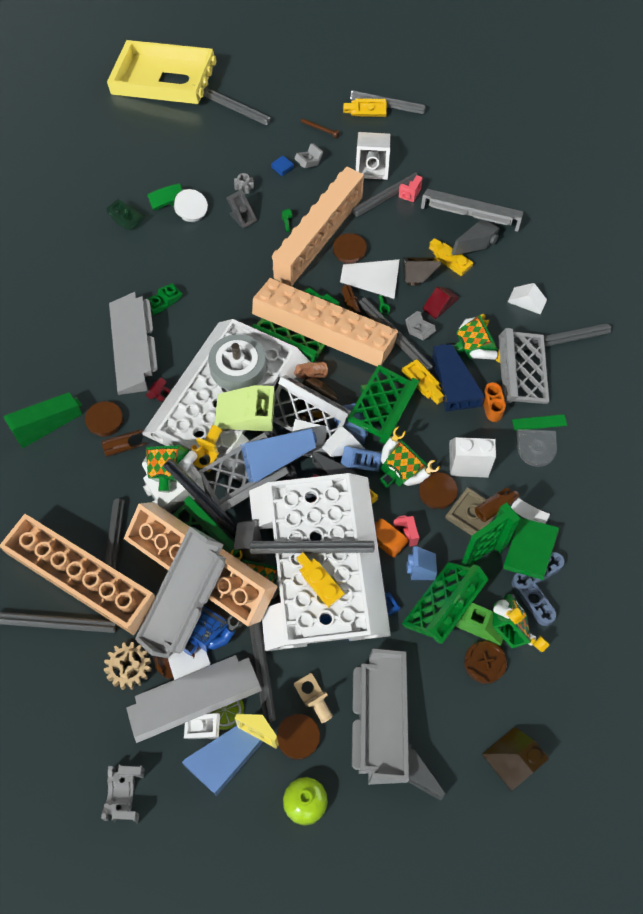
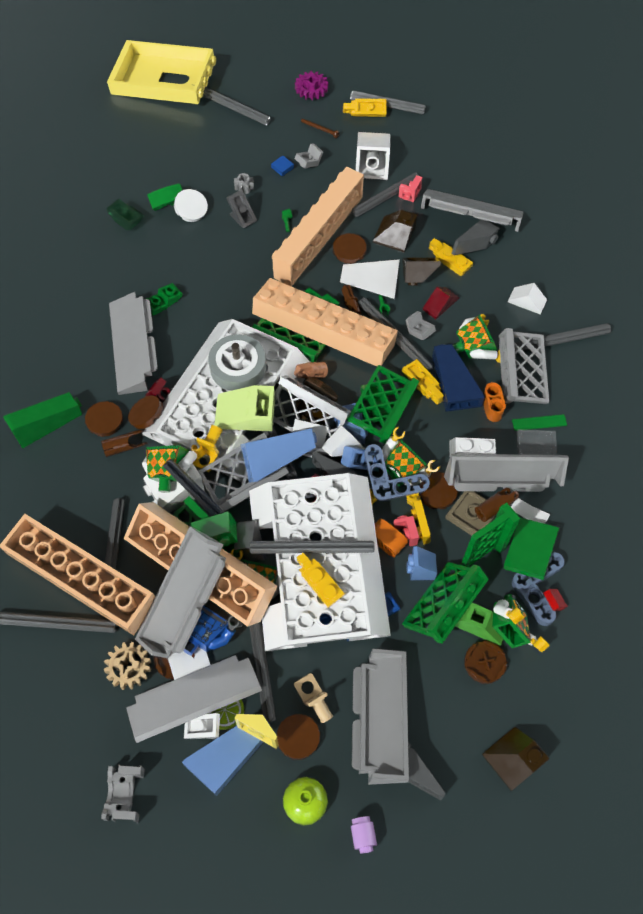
(145, 412): none -> reddish brown tile
(219, 527): none -> green slope
(311, 85): none -> magenta gear
(363, 834): none -> lavender brick
(384, 481): none -> sand blue beam
(396, 230): none -> slope
(419, 515): none -> yellow hinge
(514, 472): none -> light grey slope
(555, 599): none -> red tile

